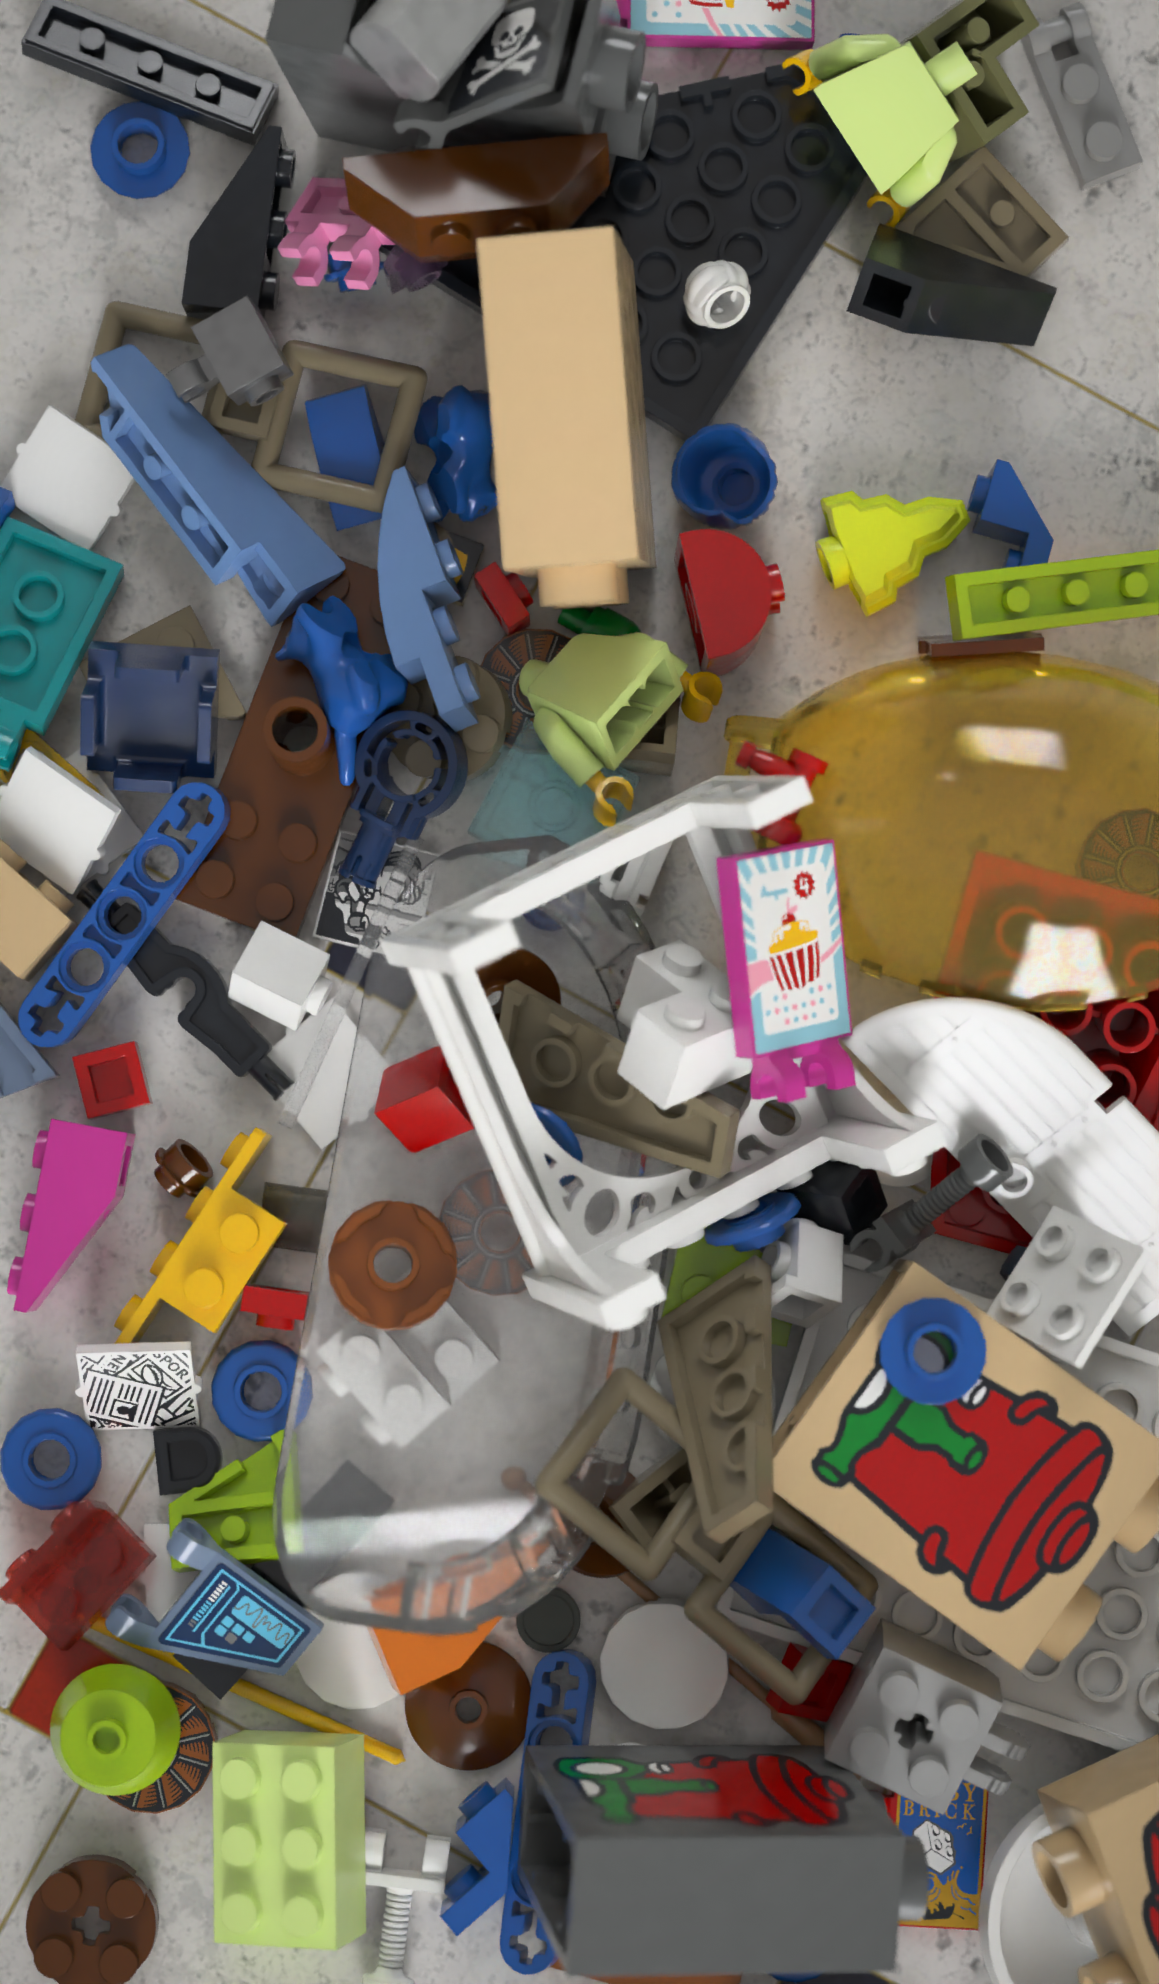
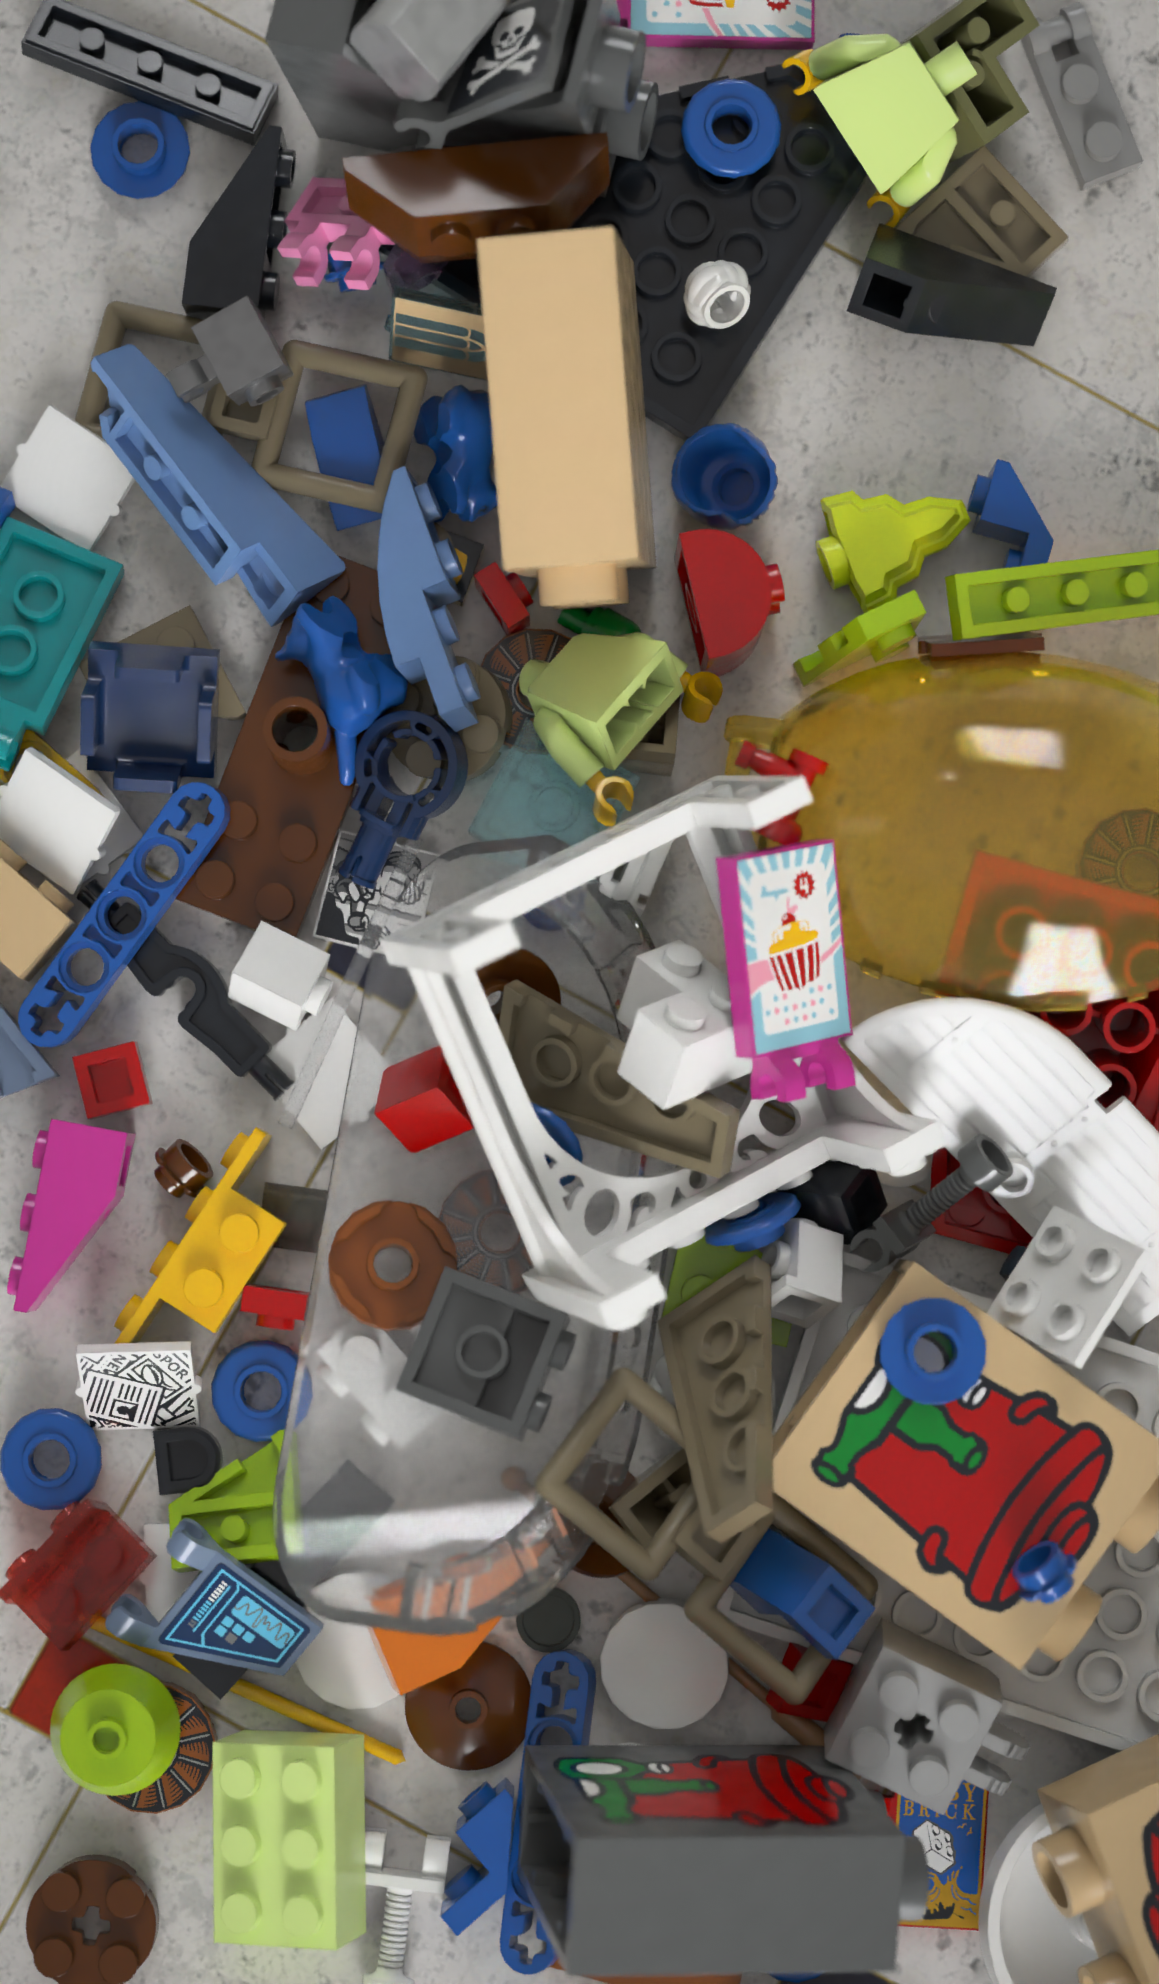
(437, 333): none -> piece
(487, 1355): none -> dark grey plate
(736, 99): none -> blue piece
(877, 633): none -> lime wing
(1044, 1572): none -> blue plate

